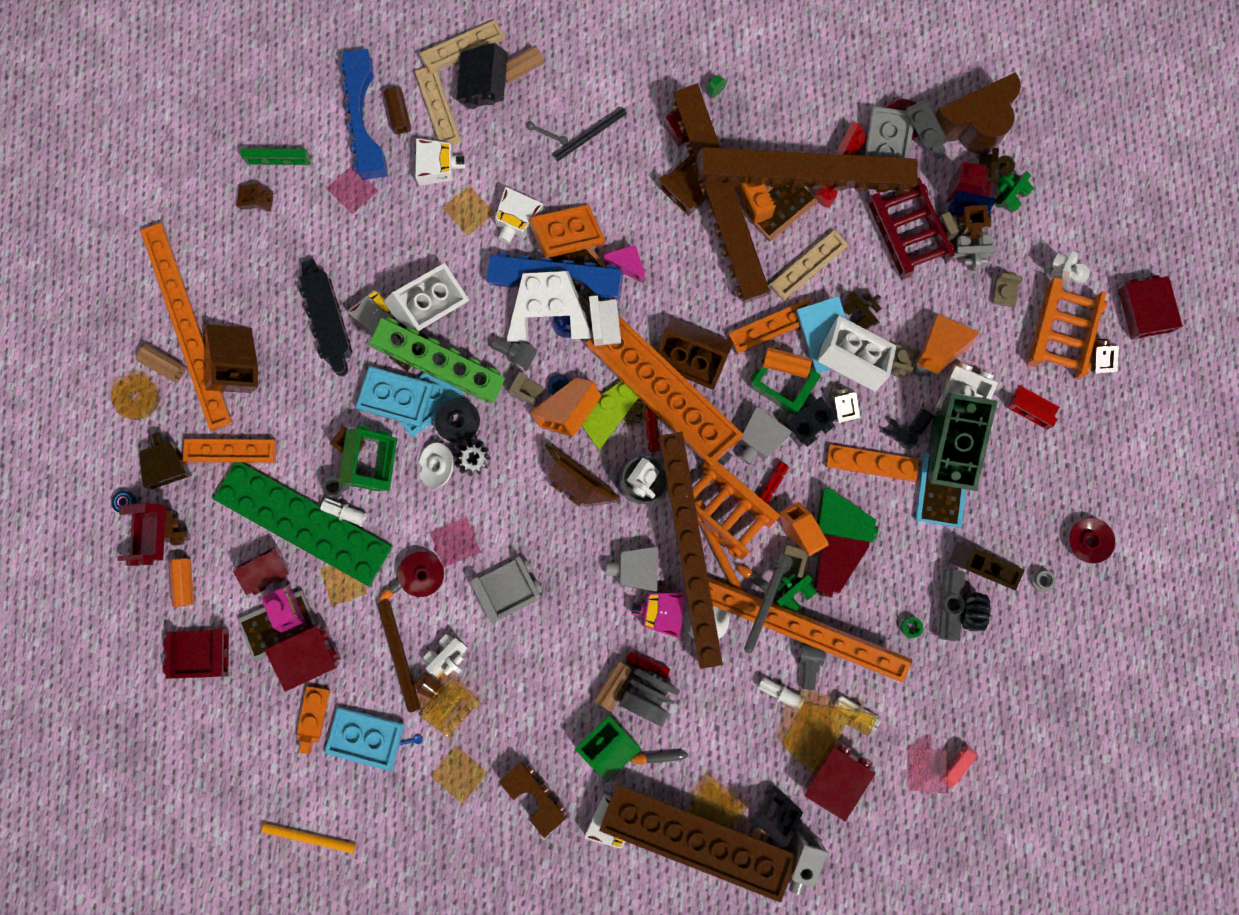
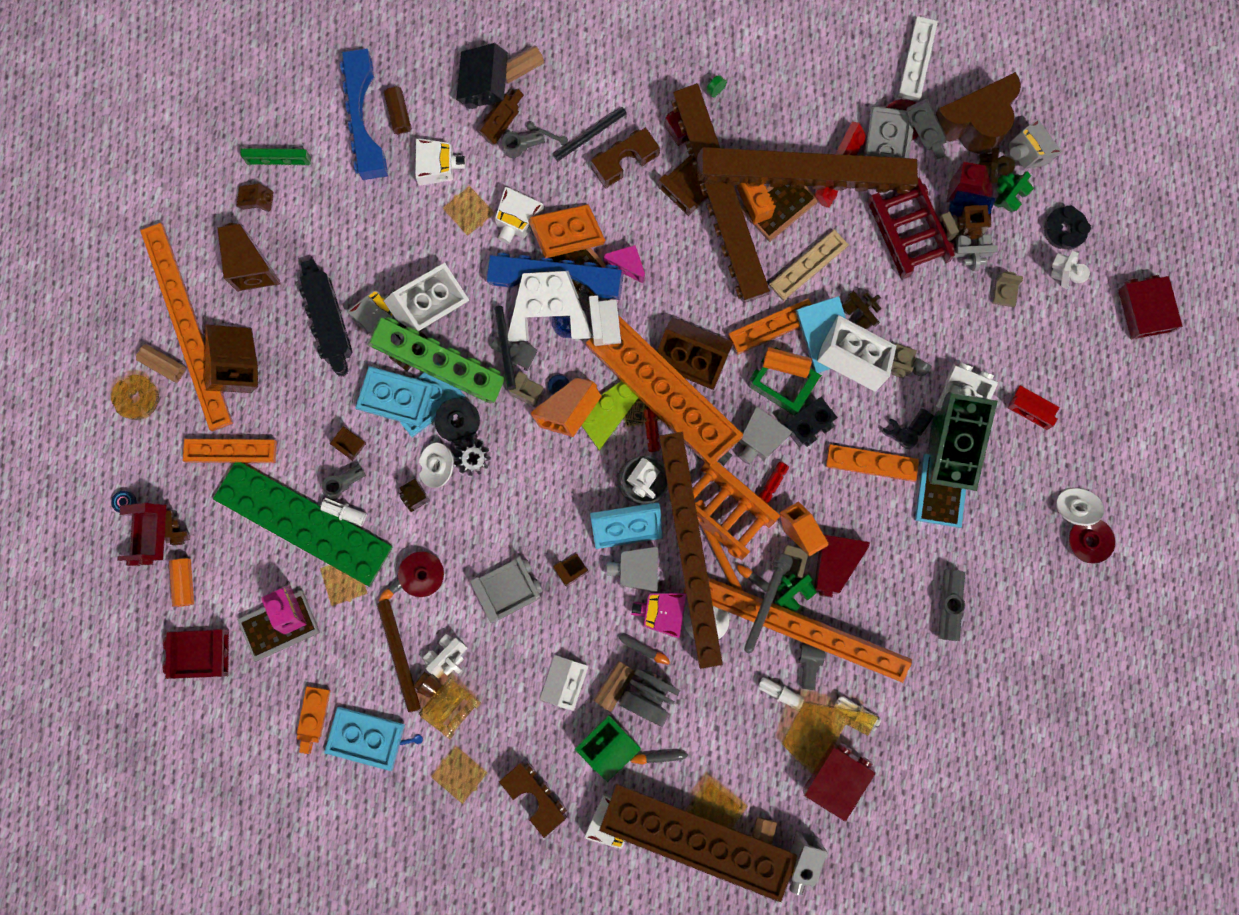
(162, 463): dark brown torso -> none
(243, 261): none -> reddish brown slope
(261, 571): dark red brick -> none
(303, 656): dark red brick -> none
(308, 838): light orange bar -> none
(351, 190): clear pink piece -> none
(384, 463): green window -> none
(413, 495): none -> dark brown brick
(438, 106): tan tile -> none
(450, 50): tan tile -> none
(455, 542): clear pink piece -> none
(500, 117): none -> reddish brown hinge
(505, 349): none -> black bar
(522, 141): none -> dark grey pin
(564, 683): none -> white panel
(571, 569): none -> reddish brown panel
(576, 481): reddish brown wedge -> none
(626, 525): none -> medium azure tile
(638, 146): none -> reddish brown arch
(645, 650): none -> dark grey piece
(647, 665): red axle -> none
(784, 819): black plate -> none
(844, 519): green slope -> none
(845, 404): bracket -> none
(905, 629): green bush -> none
(917, 59): none -> white plate
(928, 770): clear pink piece -> none
(945, 343): orange slope -> none
(960, 765): coral beam -> none
(976, 611): black gear -> none
(986, 565): dark brown slope -> none
(1034, 146): none -> light grey torso
(1049, 577): light grey plate -> none
(1050, 313): orange fence -> none
(1069, 216): none -> black plate
(1080, 506): none -> white dish
(1105, 356): bracket -> none

